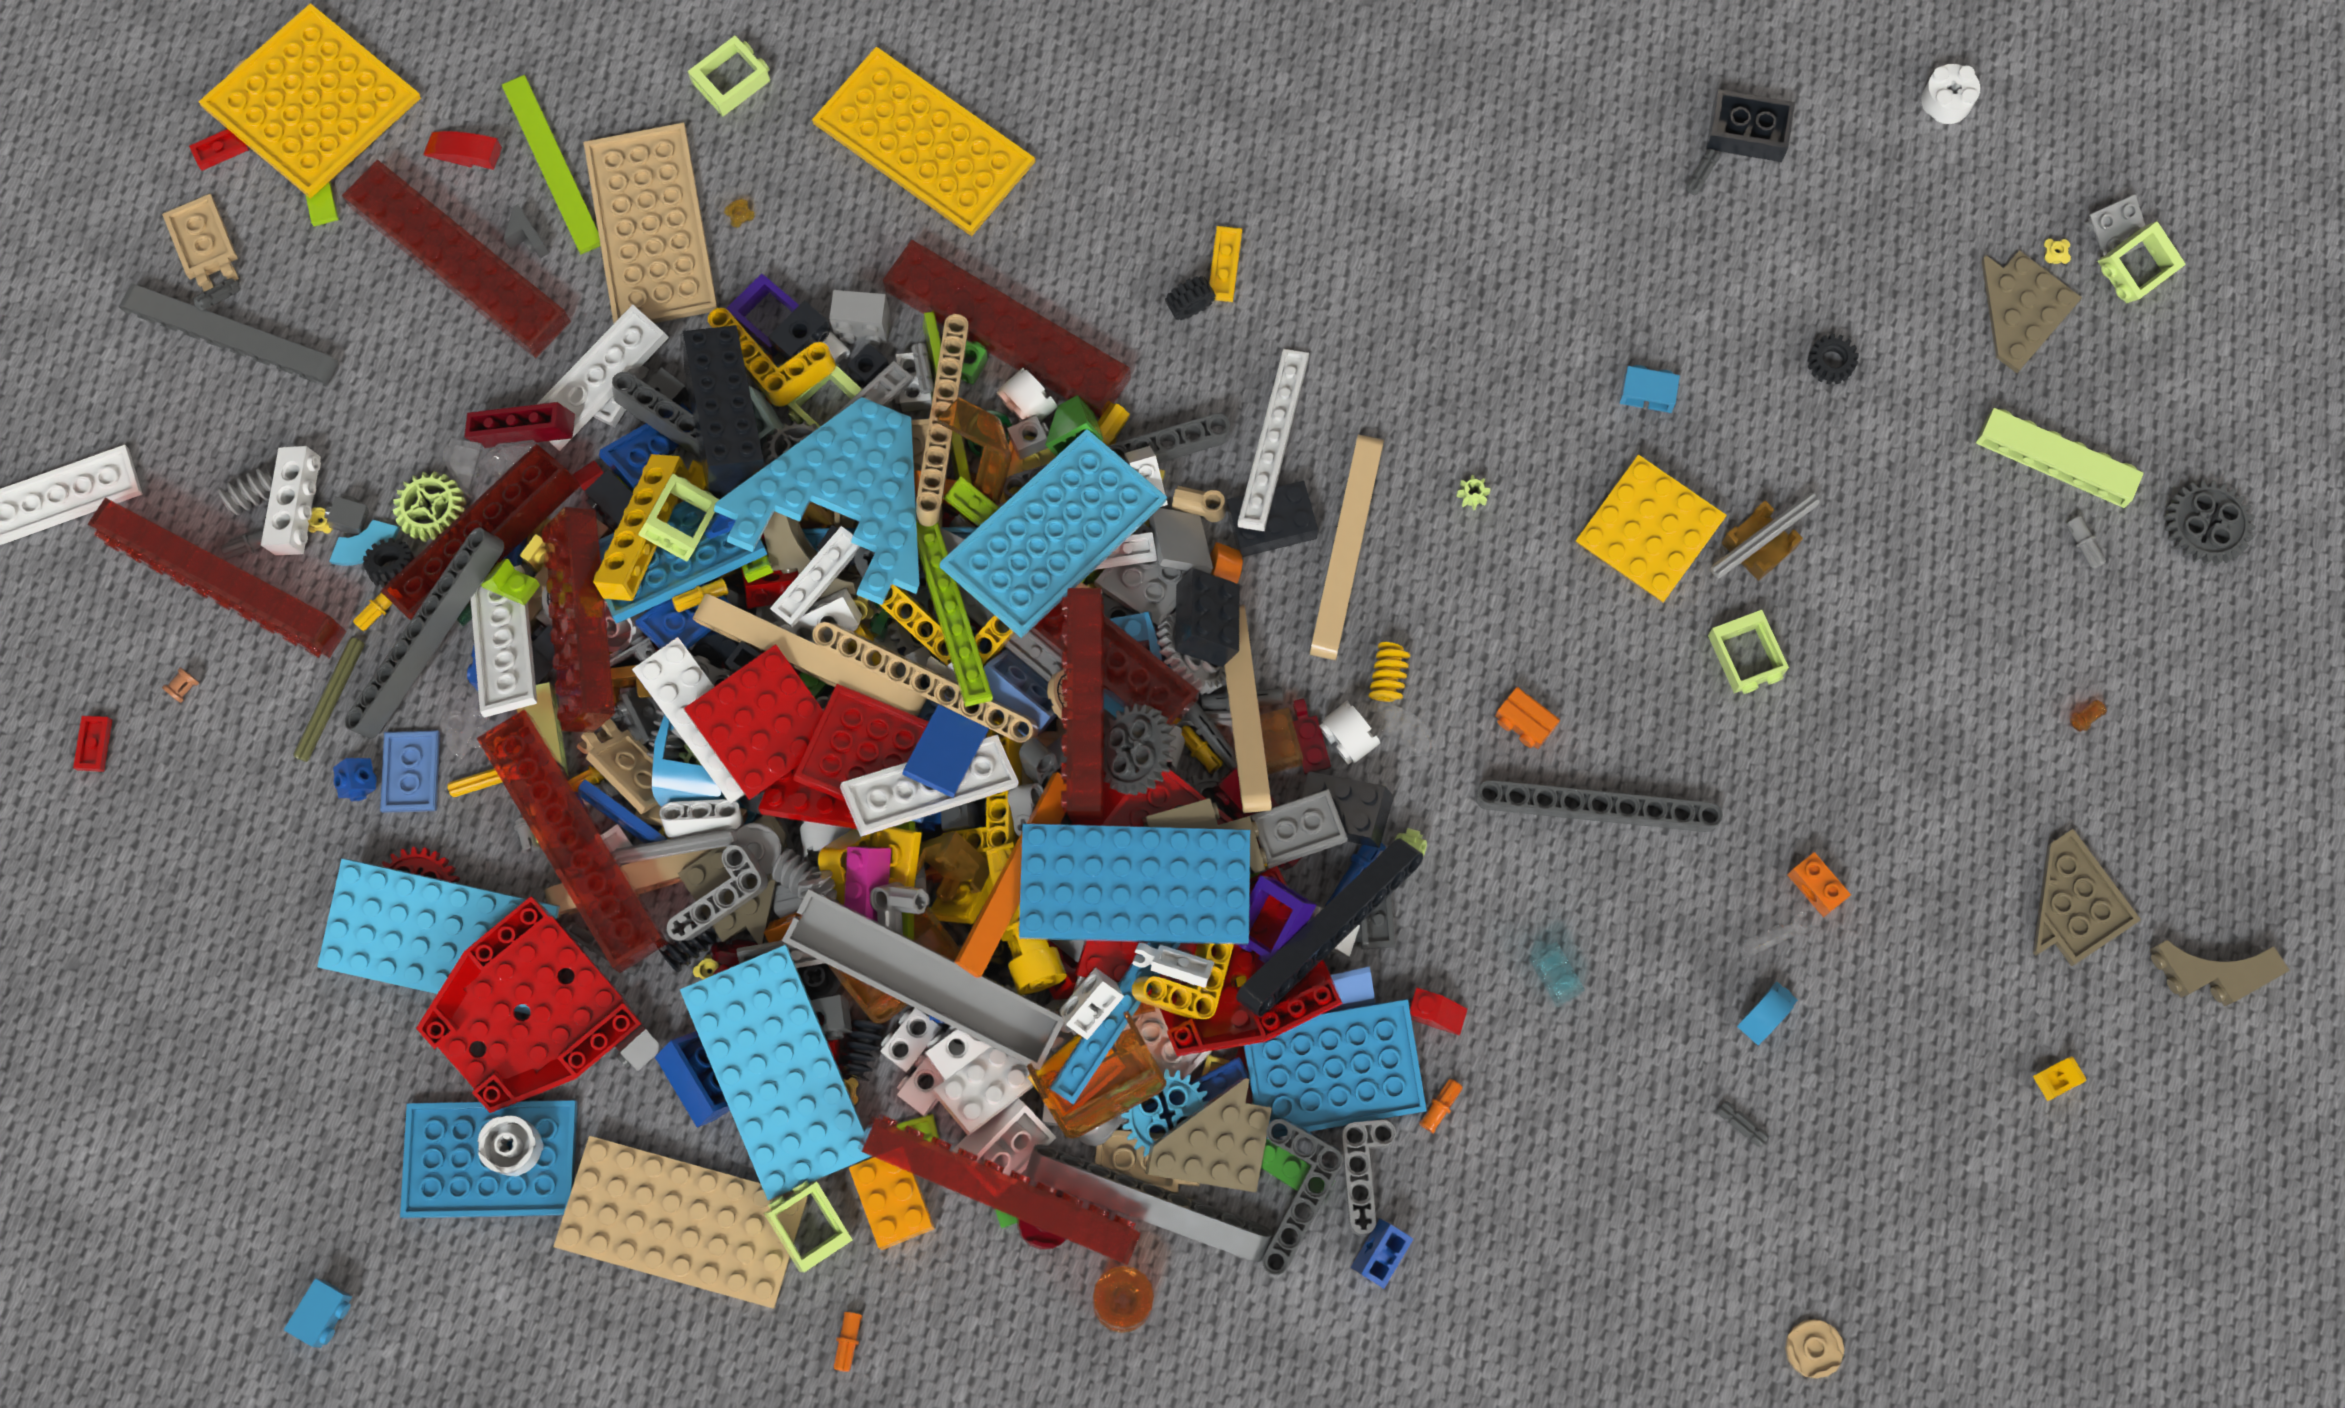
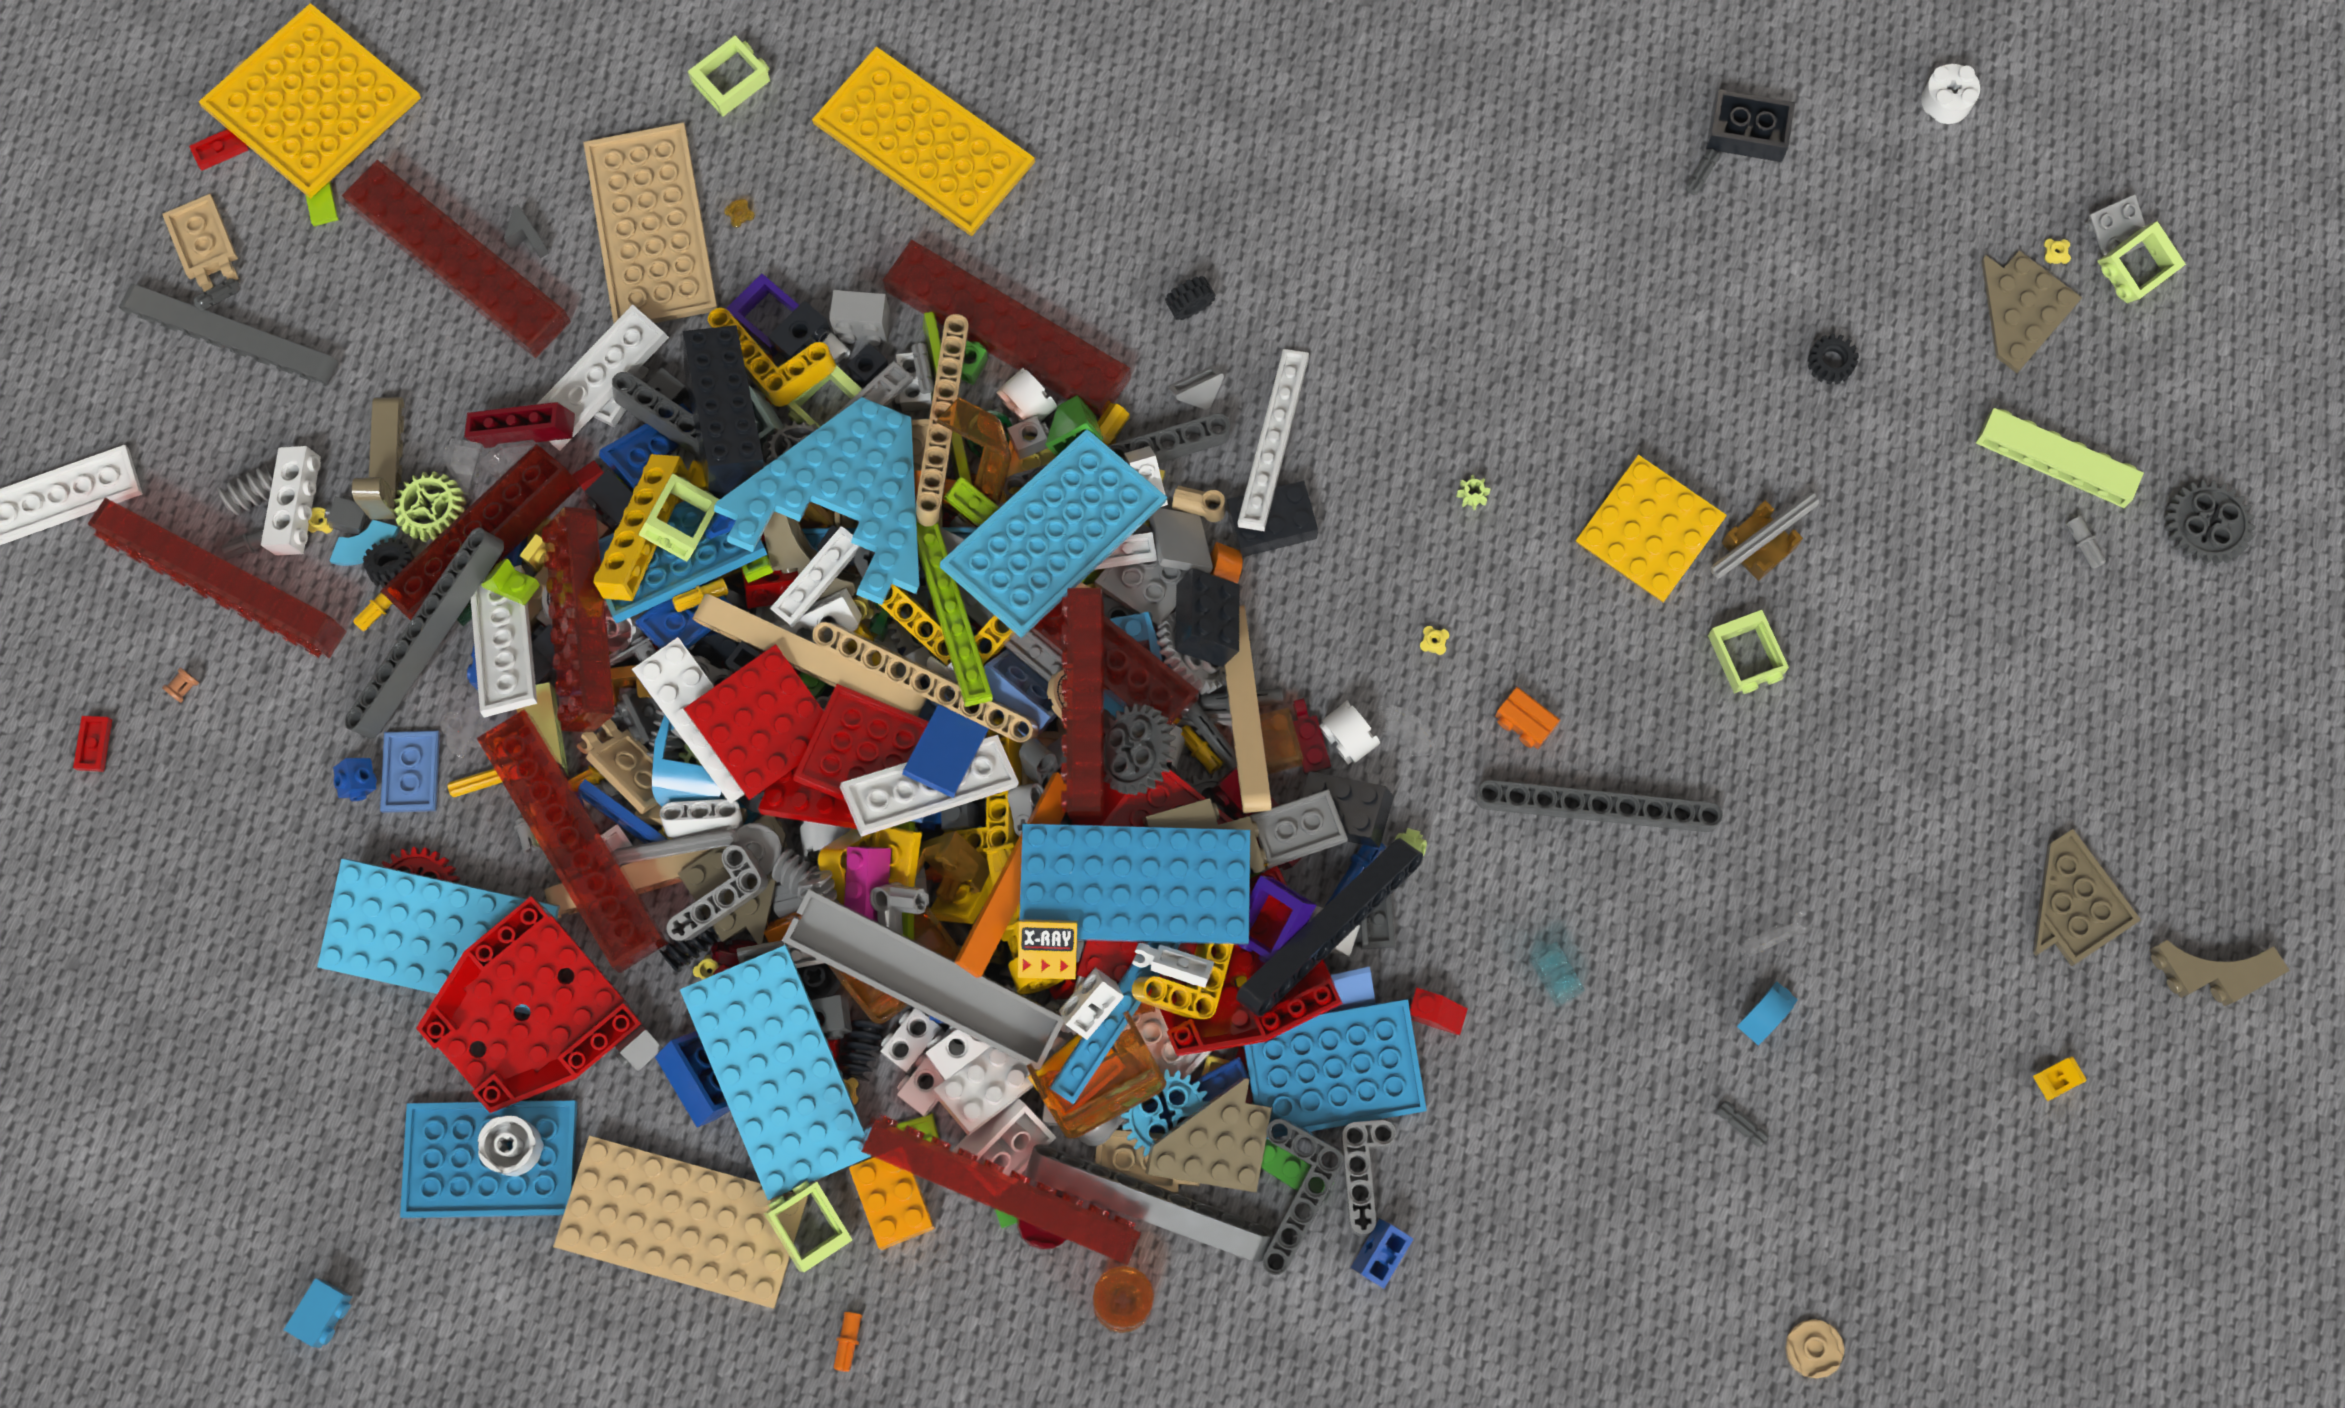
(328, 699): olive axle -> none
(377, 492): none -> dark tan beam
(464, 148): red slope -> none
(552, 164): lime tile -> none
(588, 940): dark grey piece -> none
(1047, 949): none -> tile
(1199, 388): none -> light grey slope
(1225, 262): yellow tile -> none
(1346, 547): tan beam -> none
(1388, 672): yellow piece -> none
(1438, 647): none -> light yellow plate
(1441, 1105): orange axle -> none
(1649, 385): dark azure piece -> none
(1819, 884): orange brick -> none
(2083, 719): clear orange pin -> none

